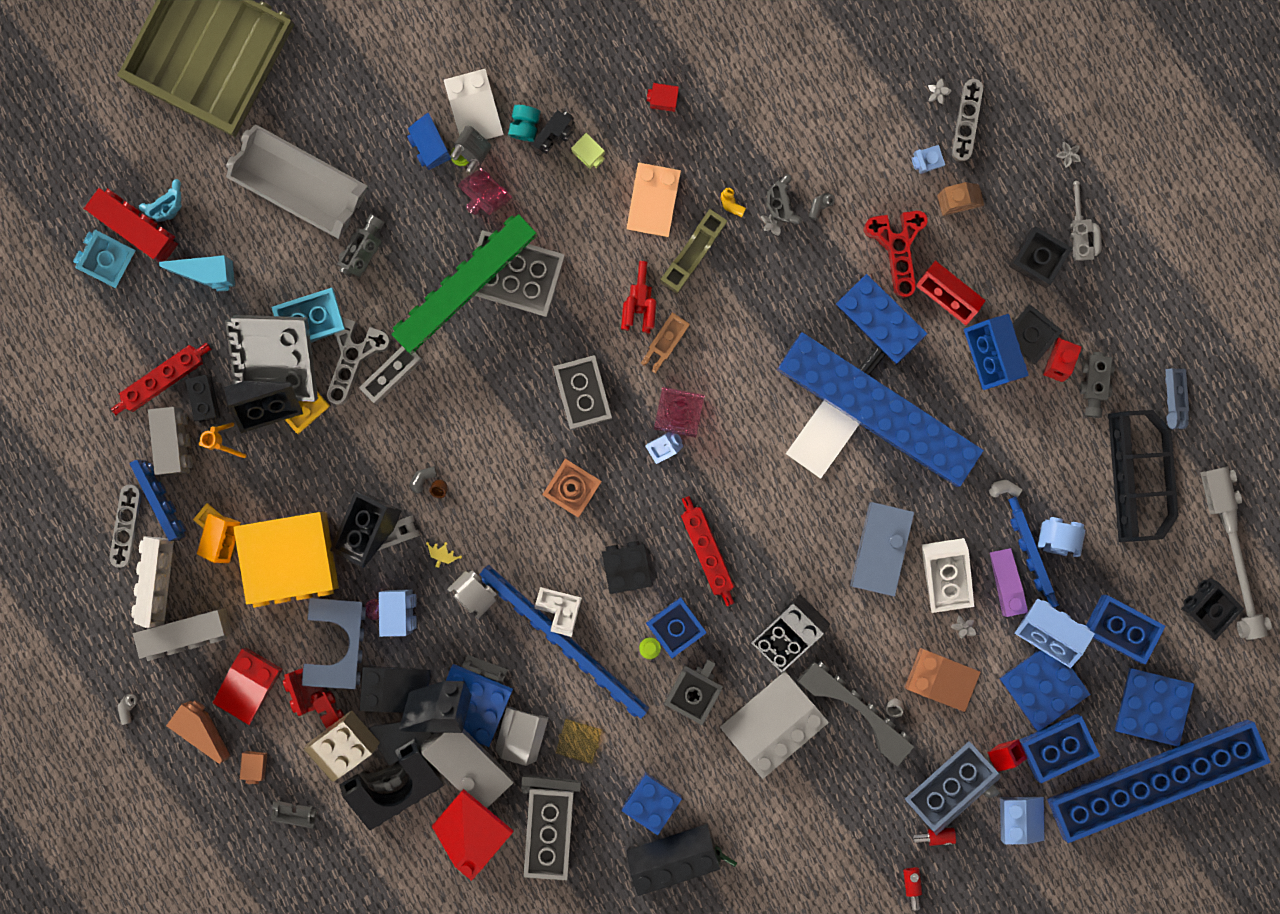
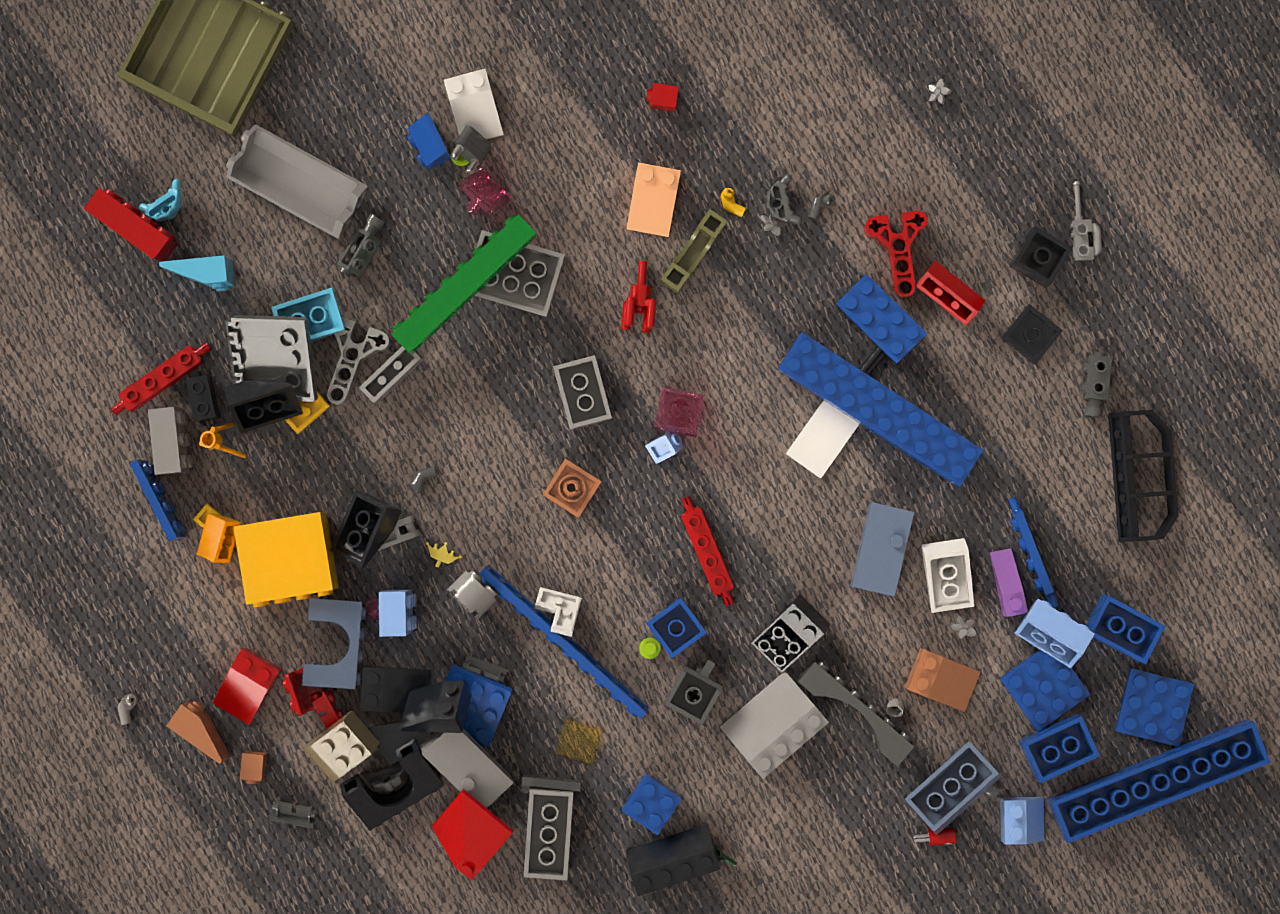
(103, 258): medium azure plate -> none
(121, 525): light grey beam -> none
(153, 581): white slope -> none
(182, 633): light grey brick -> none
(438, 489): reddish brown hinge -> none
(520, 736): light grey slope -> none
(524, 123): teal wheel -> none
(558, 129): black plate -> none
(588, 151): yellowish green brick -> none
(626, 567): black plate -> none
(666, 340): medium nougat hinge -> none
(913, 885): red piece -> none
(928, 159): light blue bracket -> none
(960, 198): medium nougat slope -> none
(964, 120): light grey beam -> none
(996, 351): blue brick -> none
(1004, 486): light grey arm -> none
(1007, 755): red brick -> none
(1061, 537): light blue brick -> none
(1062, 359): red torso -> none
(1069, 154): light grey plant -> none
(1177, 398): sand blue hinge -> none
(1212, 608): black plate -> none
(1224, 500): light grey bar -> none

